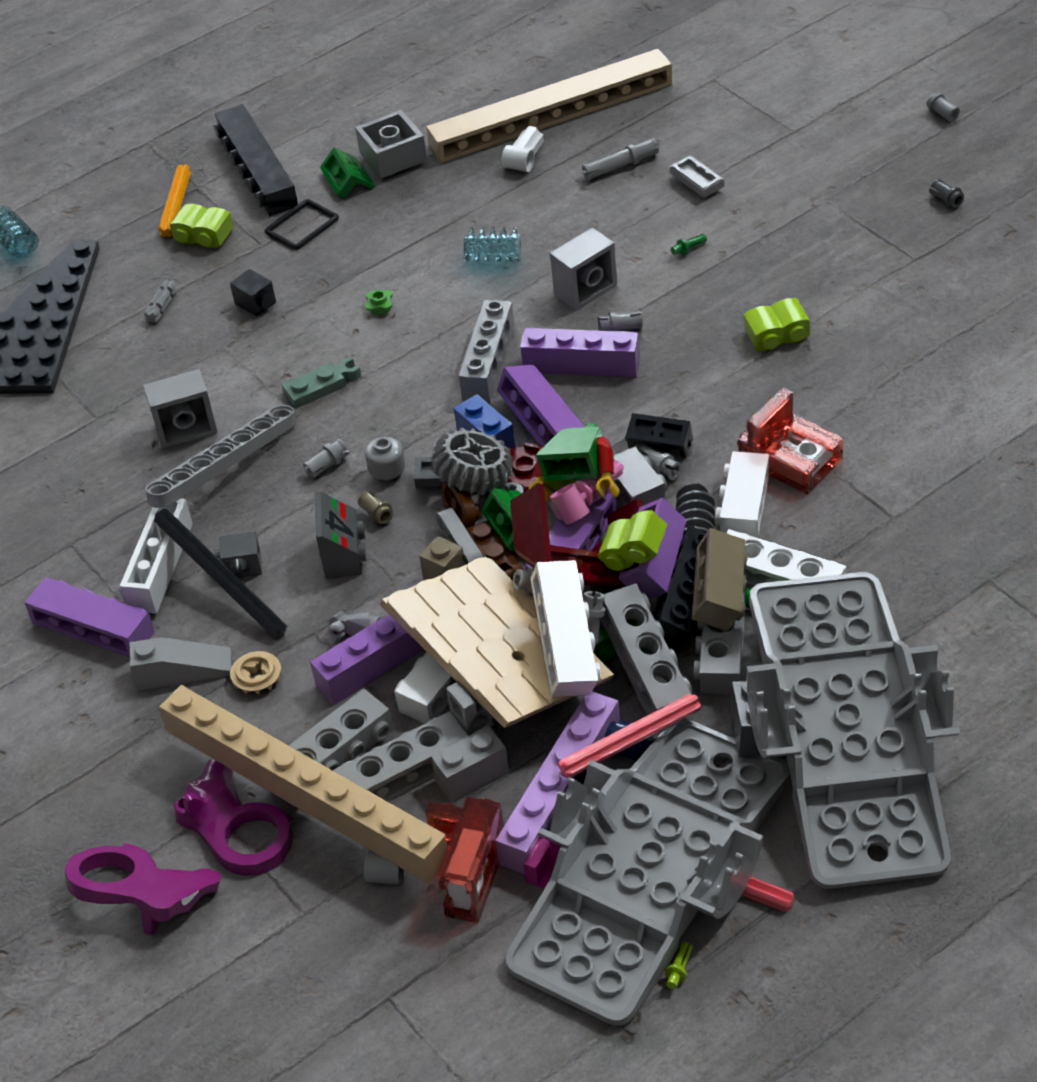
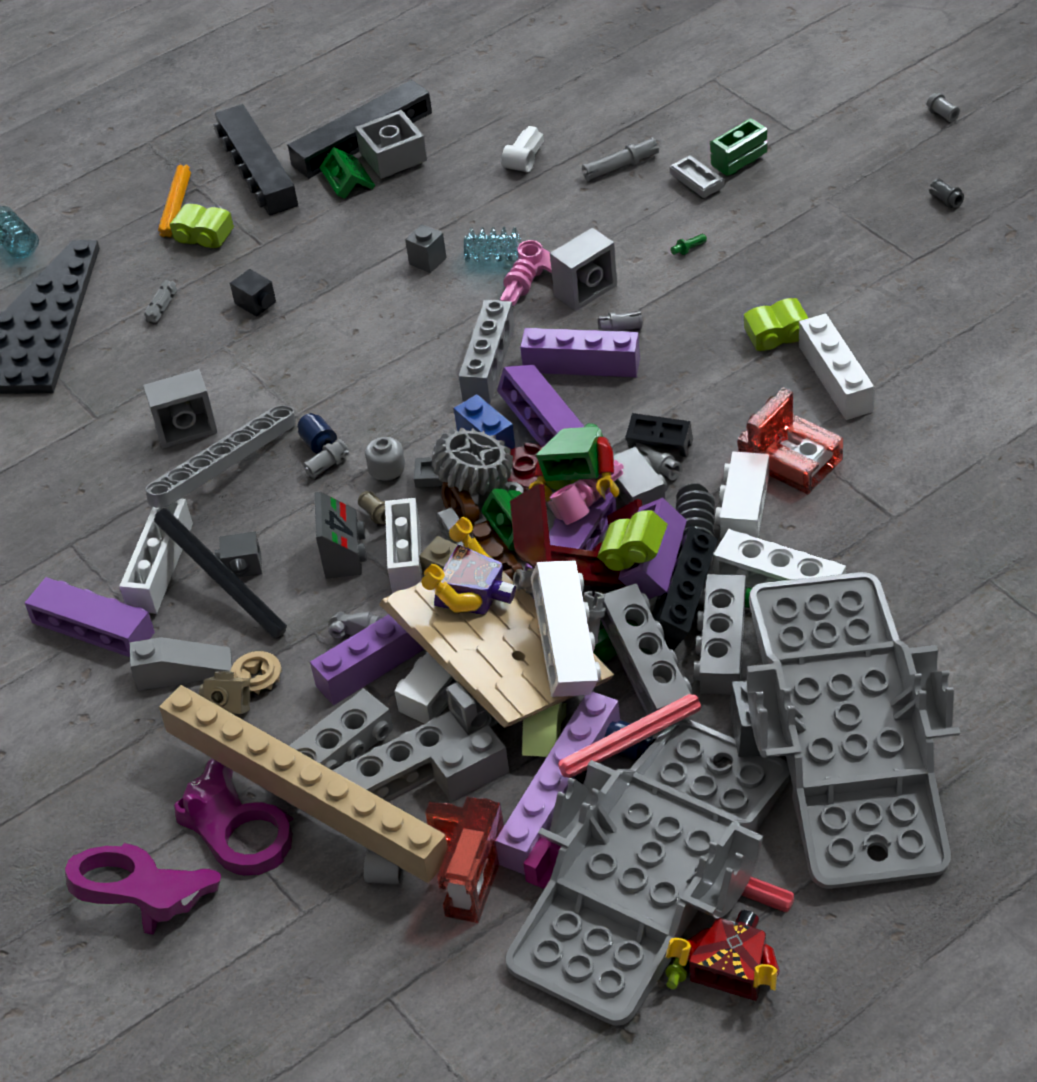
(227, 692): none -> dark tan brick
(312, 149): none -> black brick
(315, 432): none -> dark blue brick
(320, 382): sand green plate -> none
(335, 217): black piece -> none
(379, 301): bright green plate -> none
(403, 543): none -> white brick
(425, 248): none -> dark grey brick
(469, 577): none -> torso
(530, 263): none -> bright pink piece
(542, 731): none -> yellowish green brick
(549, 105): tan brick -> none
(719, 580): dark tan brick -> none
(729, 956): none -> torso
(738, 147): none -> green brick
(836, 366): none -> white brick

